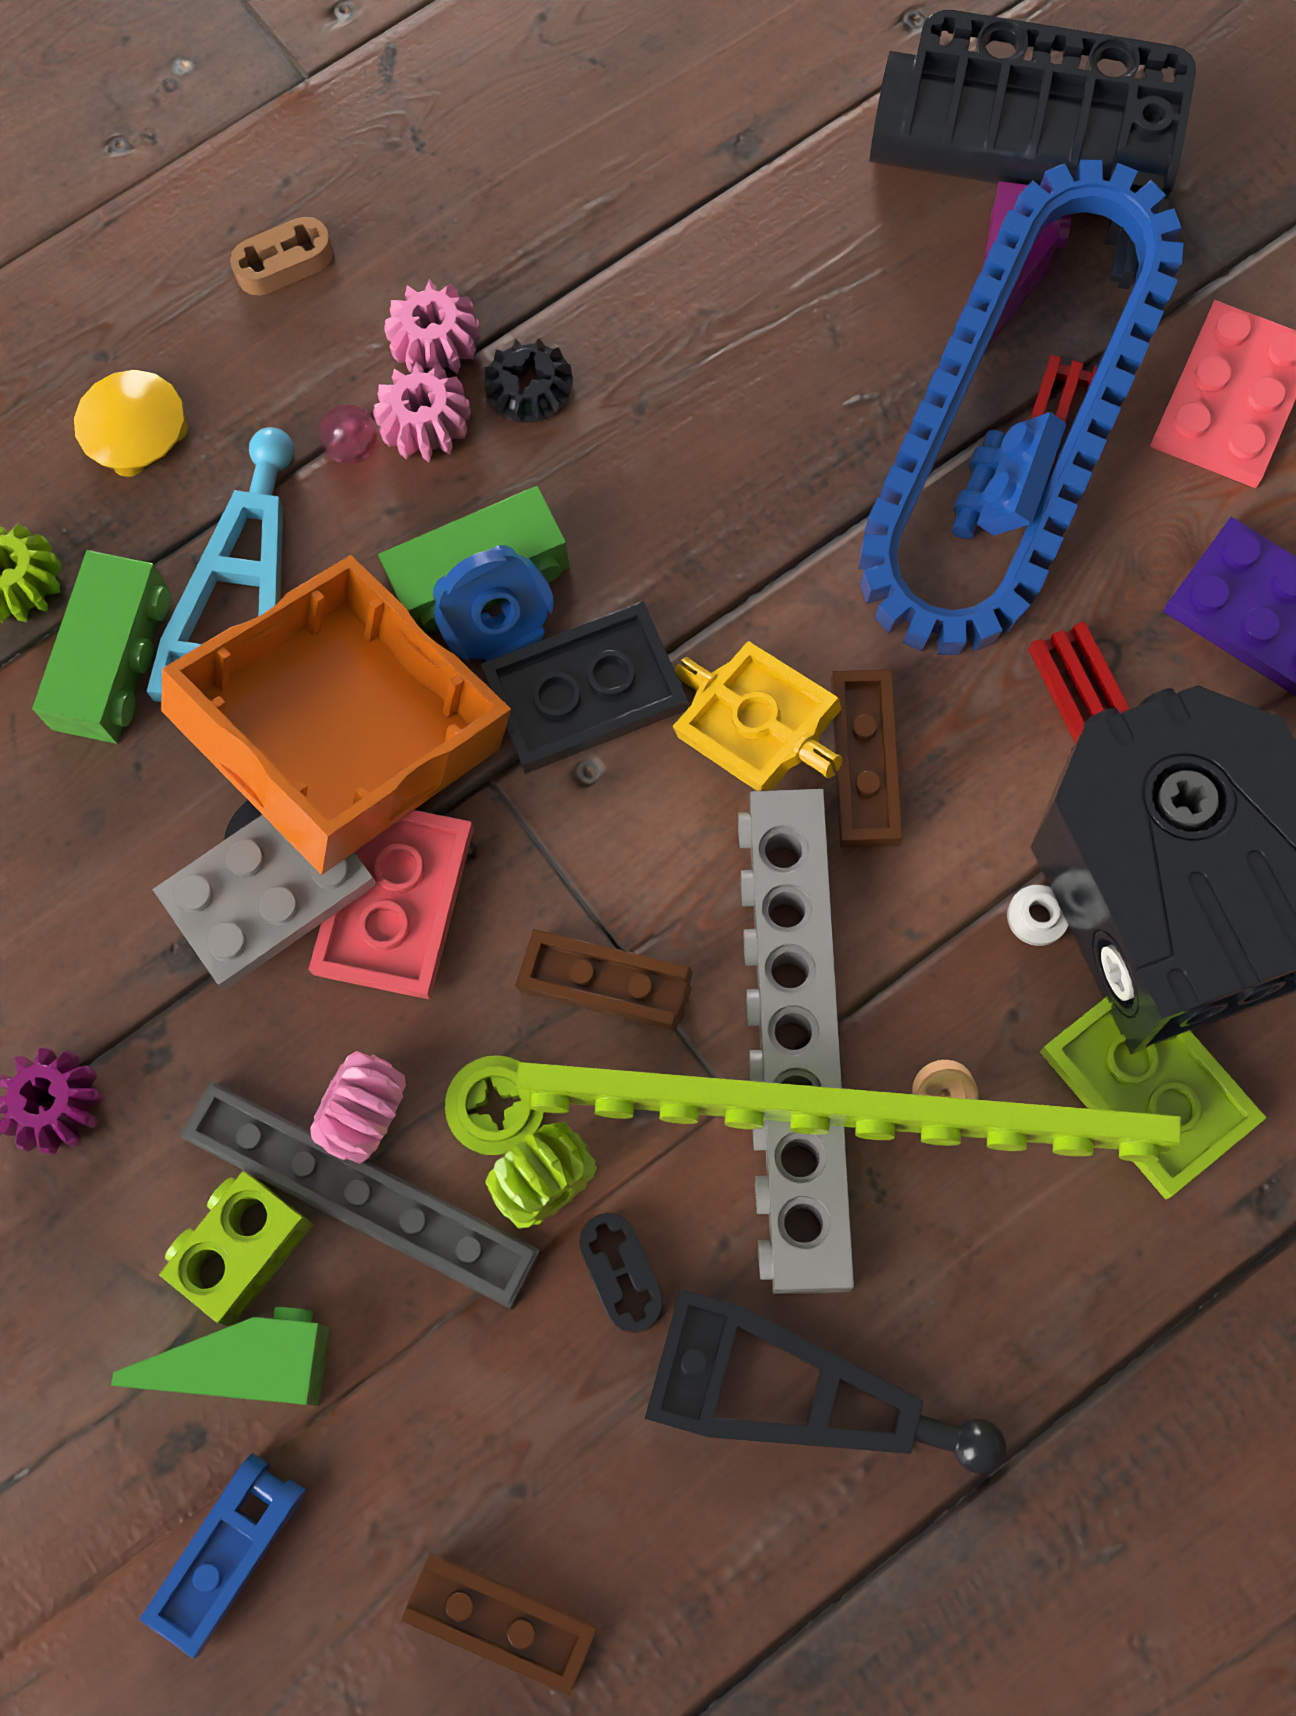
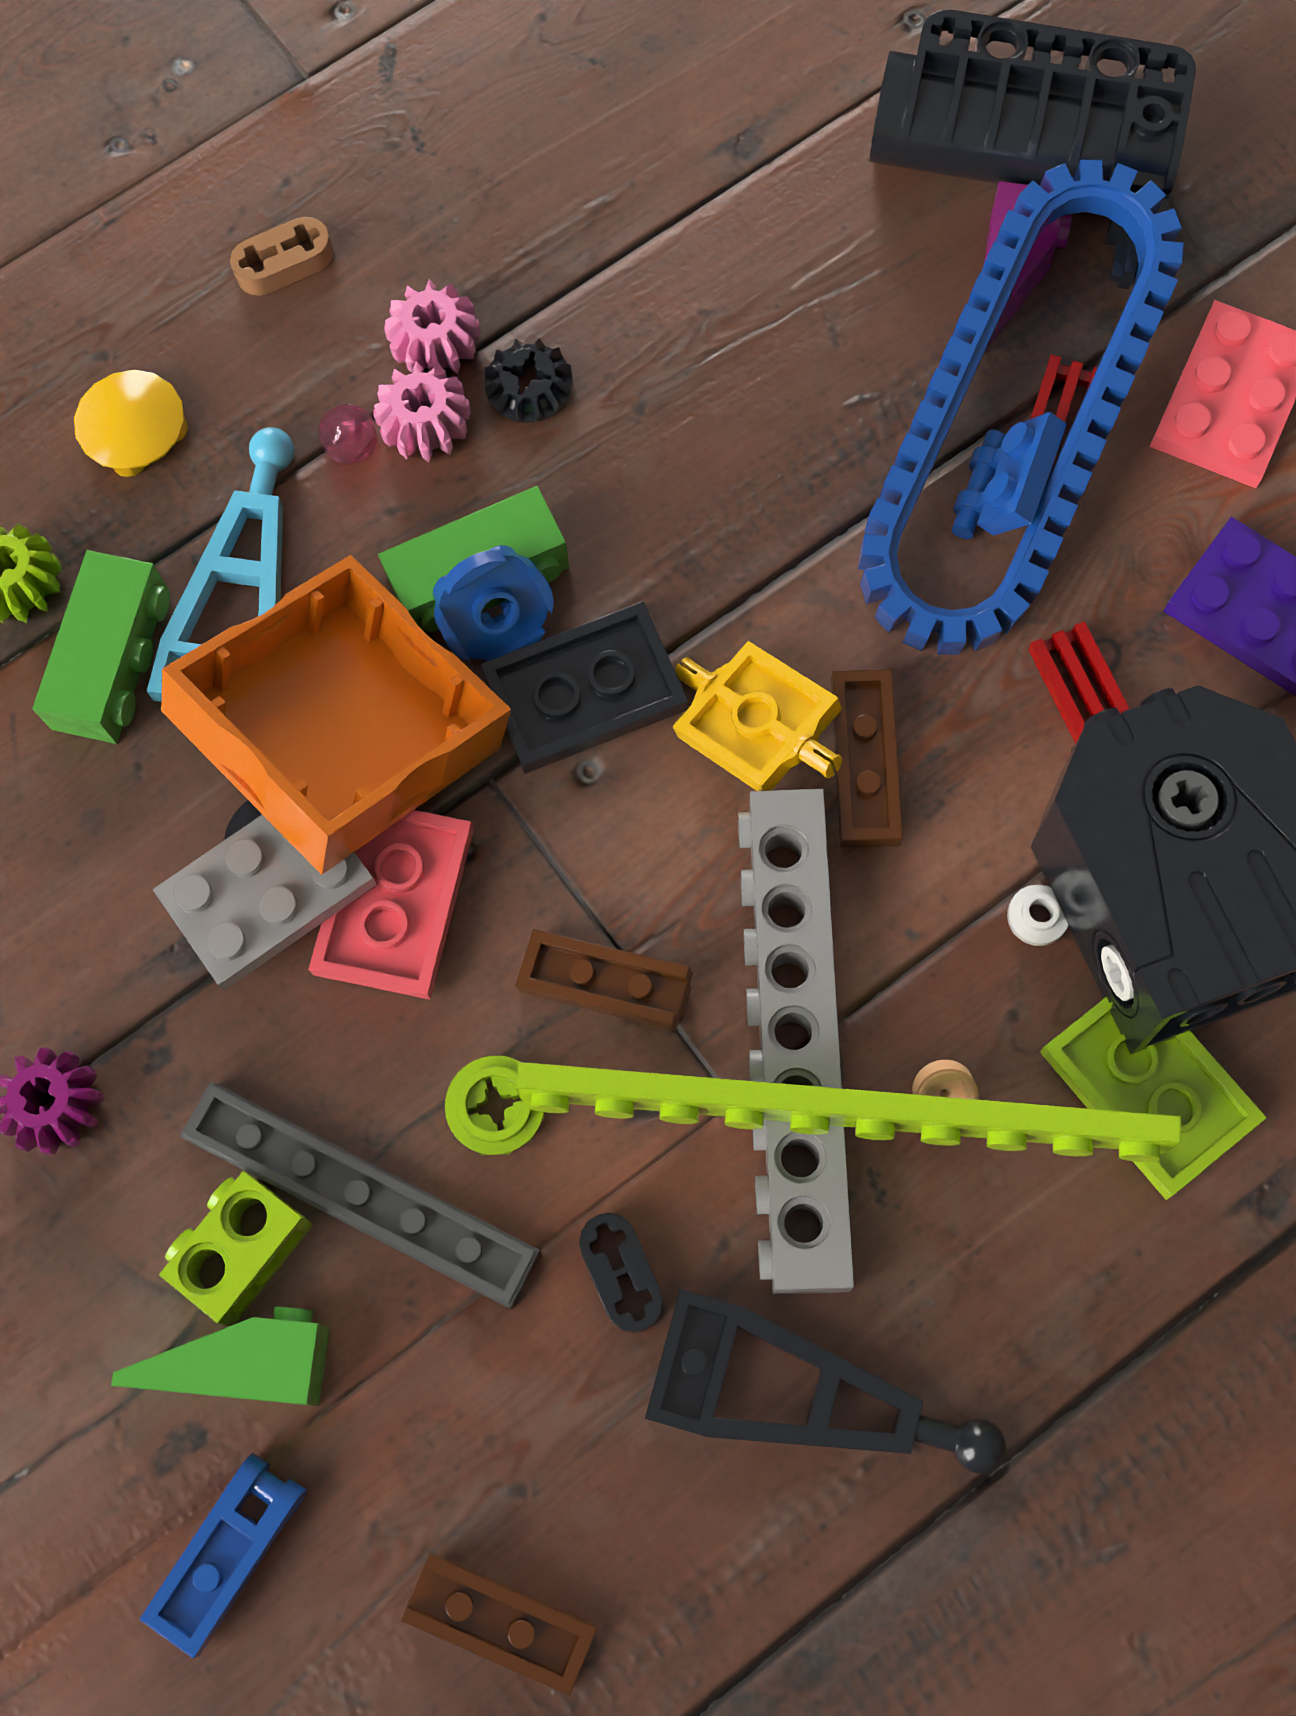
(358, 1107): bright pink gear -> none
(541, 1174): lime gear -> none

